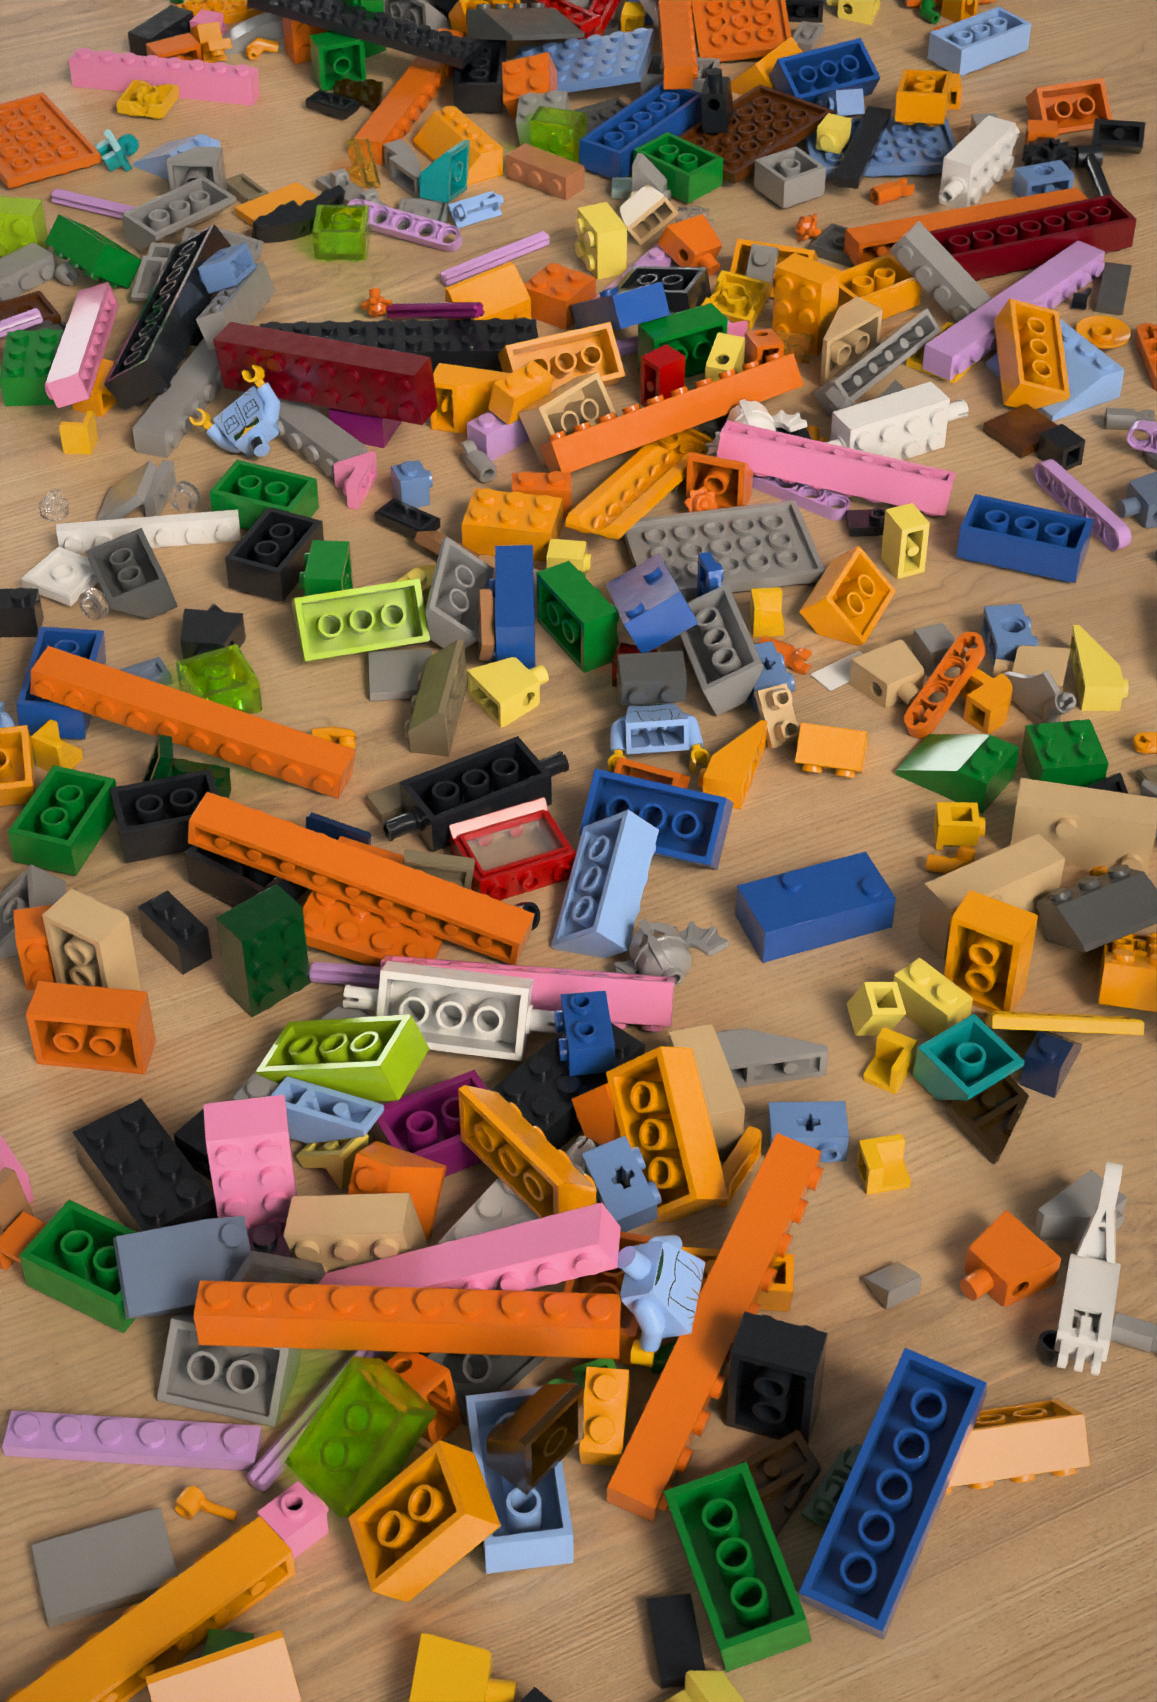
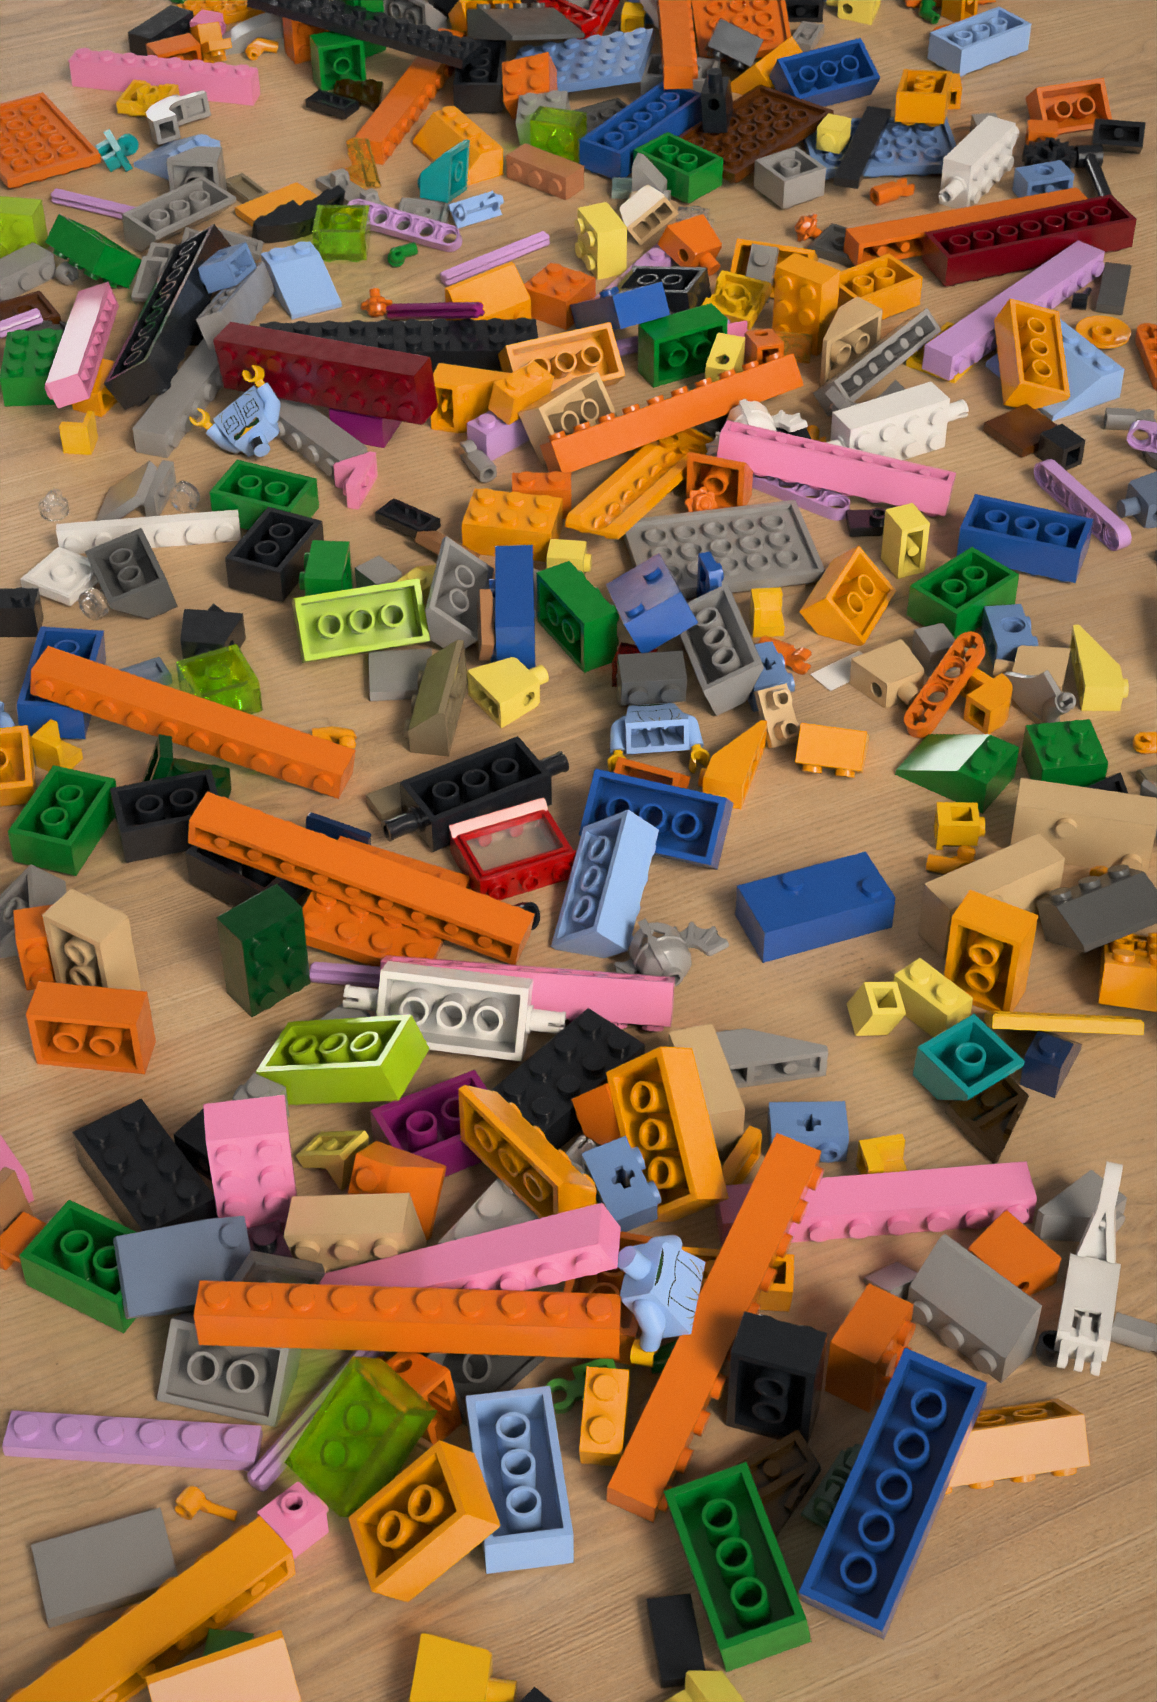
(171, 112): none -> light grey arch
(175, 932): black brick -> none
(301, 280): none -> light blue slope
(324, 1113): light blue slope -> none
(376, 572): none -> light grey brick
(398, 254): none -> green arm
(403, 166): light grey slope -> none
(411, 483): medium blue brick -> none
(446, 867): dark tan tile -> none
(537, 1435): dark brown slope -> none
(587, 1033): blue brick -> none
(661, 373): red brick -> none
(733, 45): none -> brick
(844, 102): medium blue brick -> none
(869, 1347): none -> orange brick
(892, 1061): yellow panel -> none
(903, 1202): none -> bright pink brick
(939, 273): light grey brick -> none
(960, 590): none -> green brick
(974, 1309): none -> light grey slope

